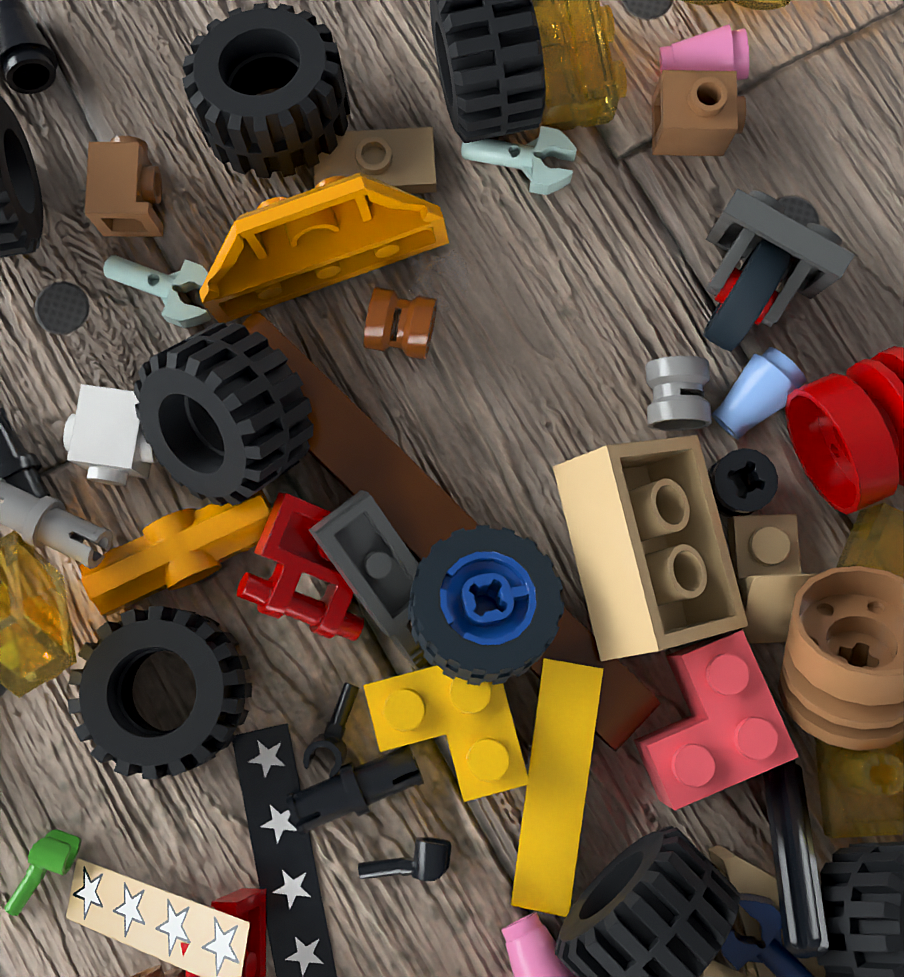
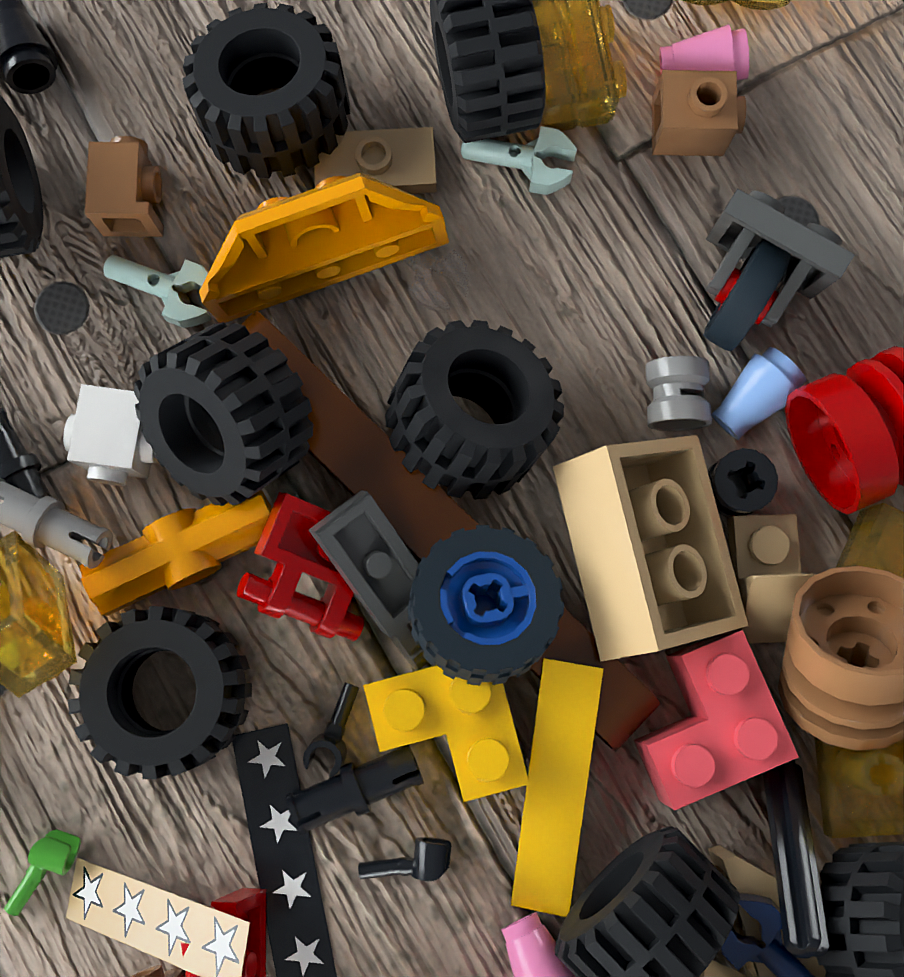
(414, 324): dark orange wheel -> none
(497, 376): none -> black tyre

